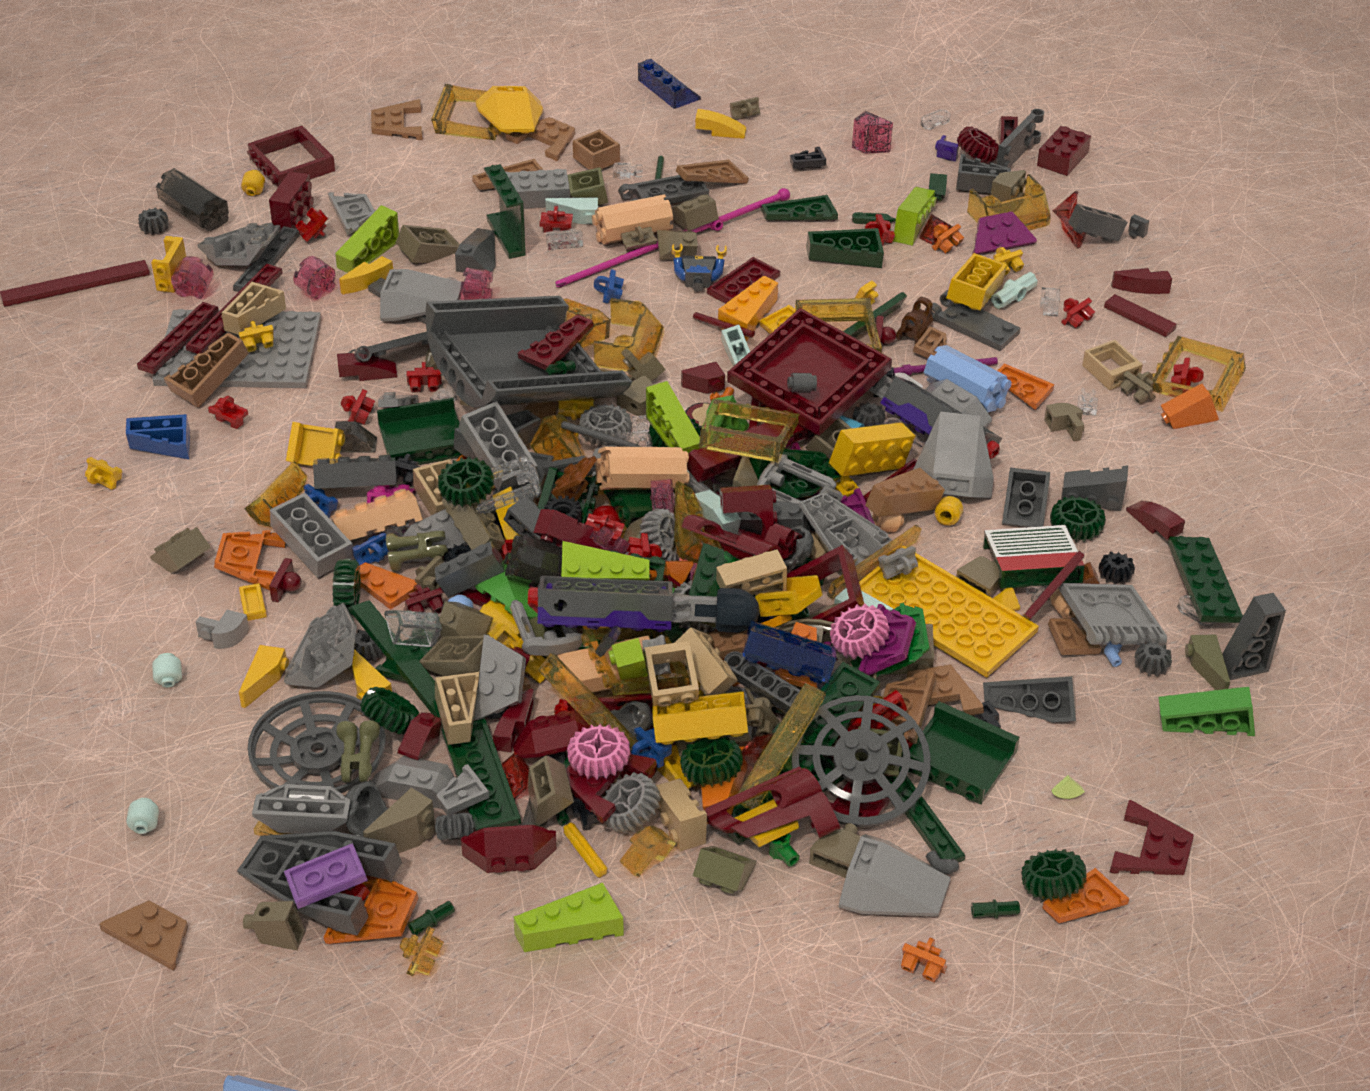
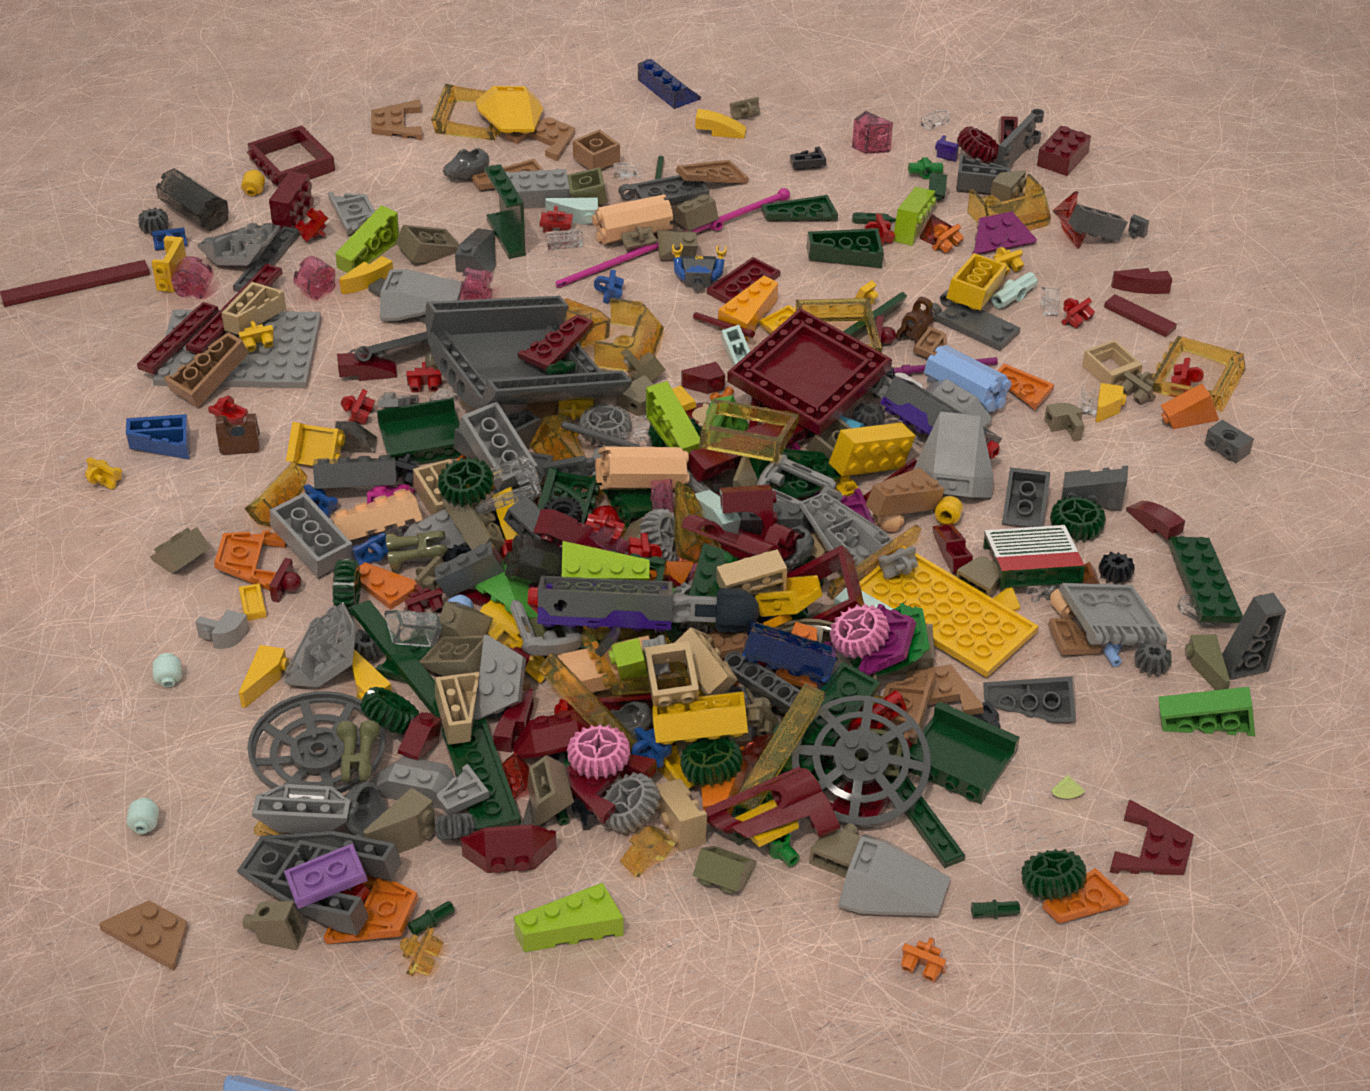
(158, 236): none -> blue hips
(238, 438): none -> reddish brown piece
(467, 164): none -> dark grey piece
(573, 480): dark orange bracket -> none
(585, 849): yellow axle -> none
(684, 398): none -> yellow tile
(802, 382): dark grey brick -> none
(925, 167): none -> green axle
(945, 866): dark grey arm -> none
(952, 546): none -> dark red slope
(1052, 587): dark red tile -> none
(1109, 401): none -> yellow slope
(1229, 441): none -> dark grey brick

